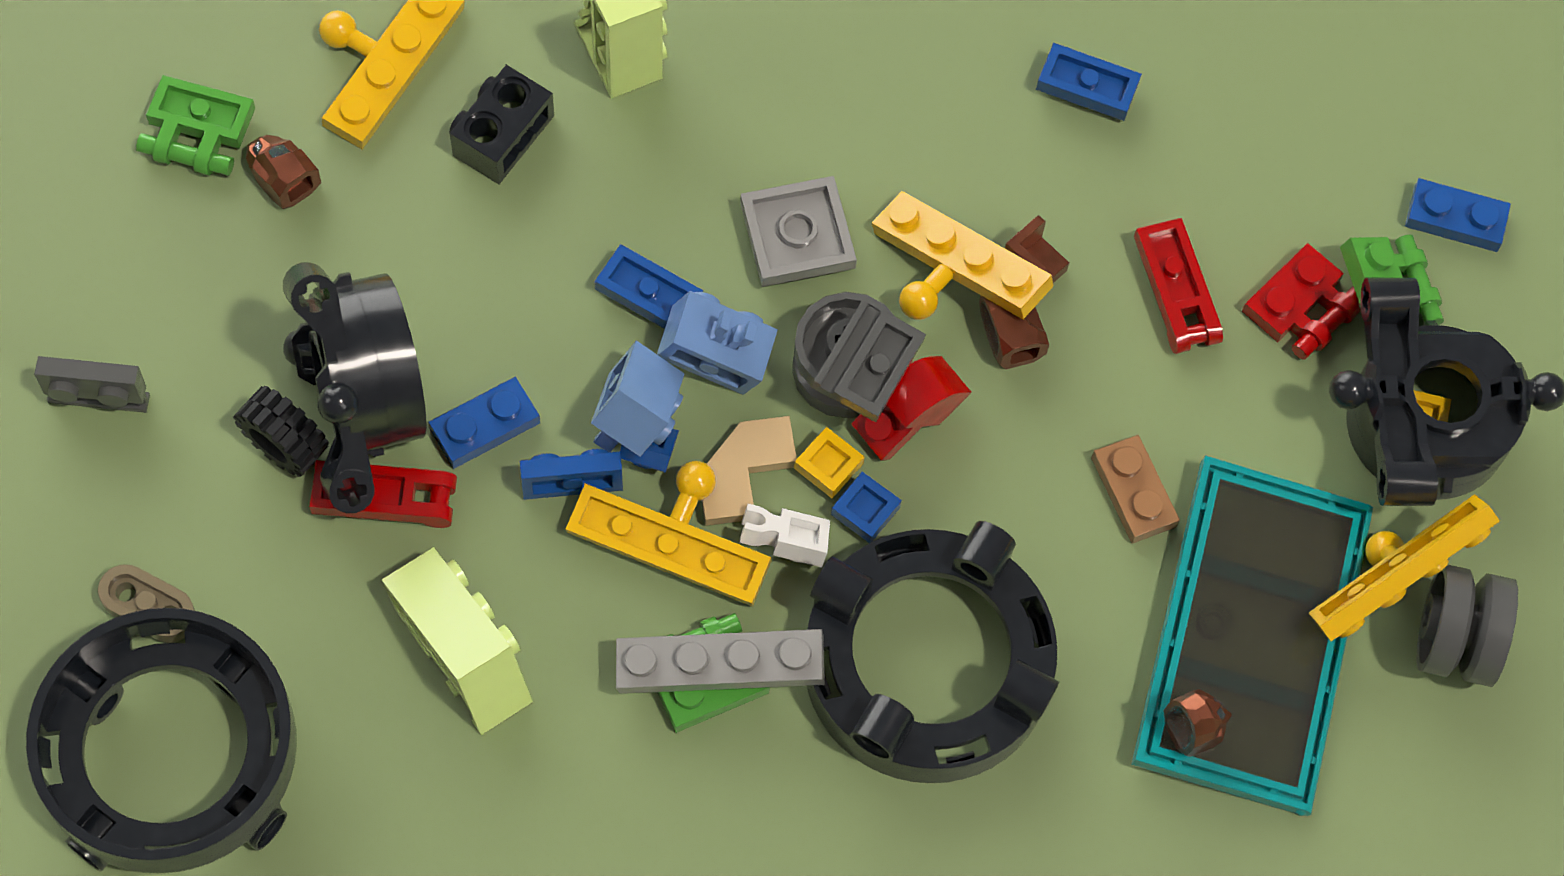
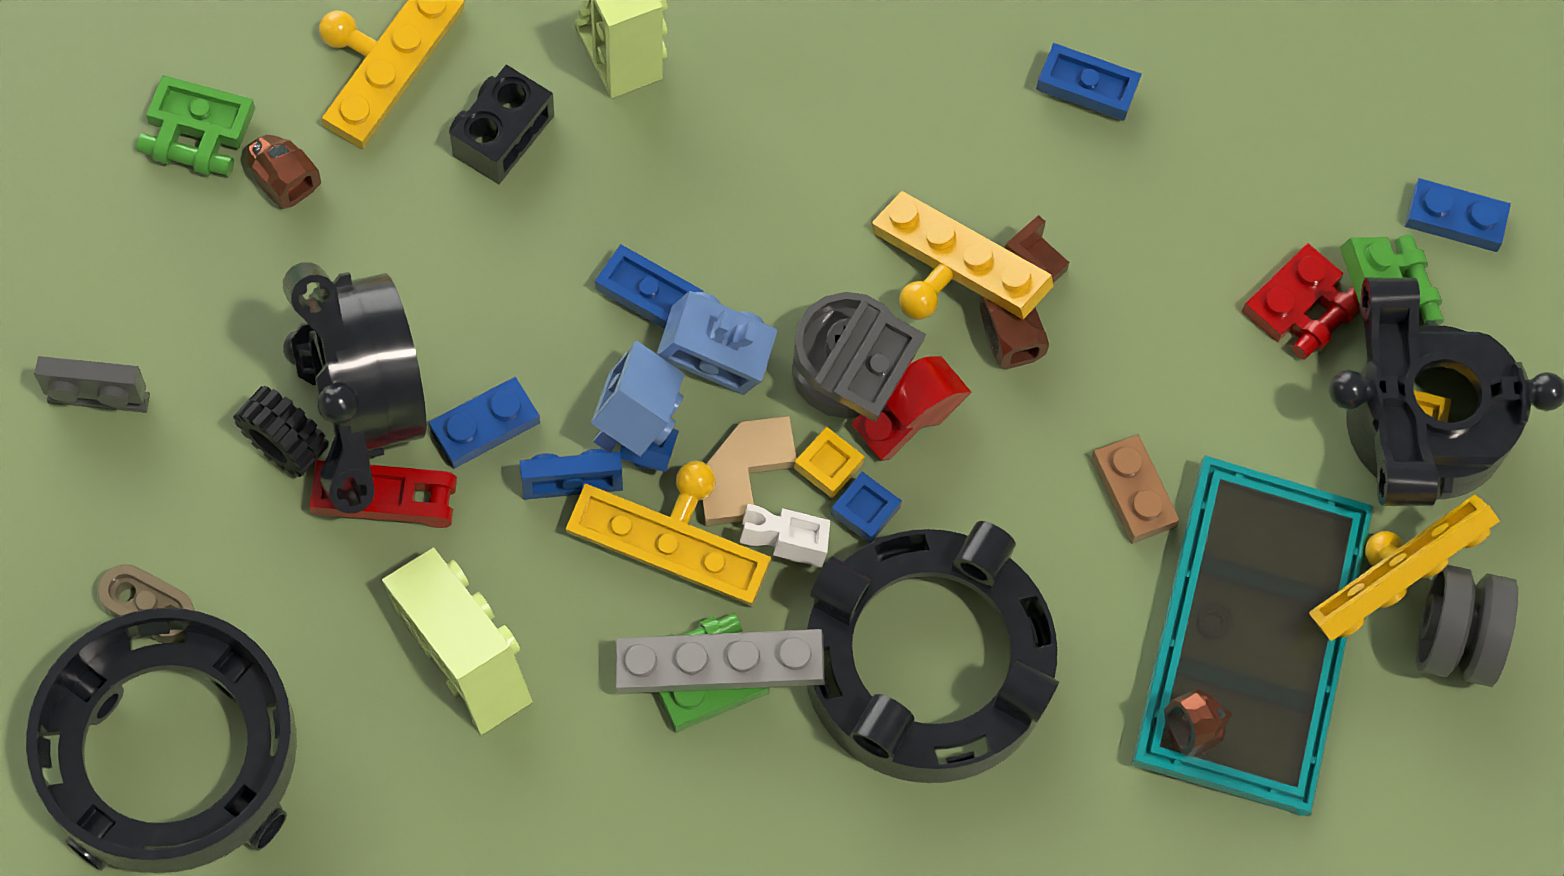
(798, 231): light grey plate -> none
(1178, 284): red plate -> none

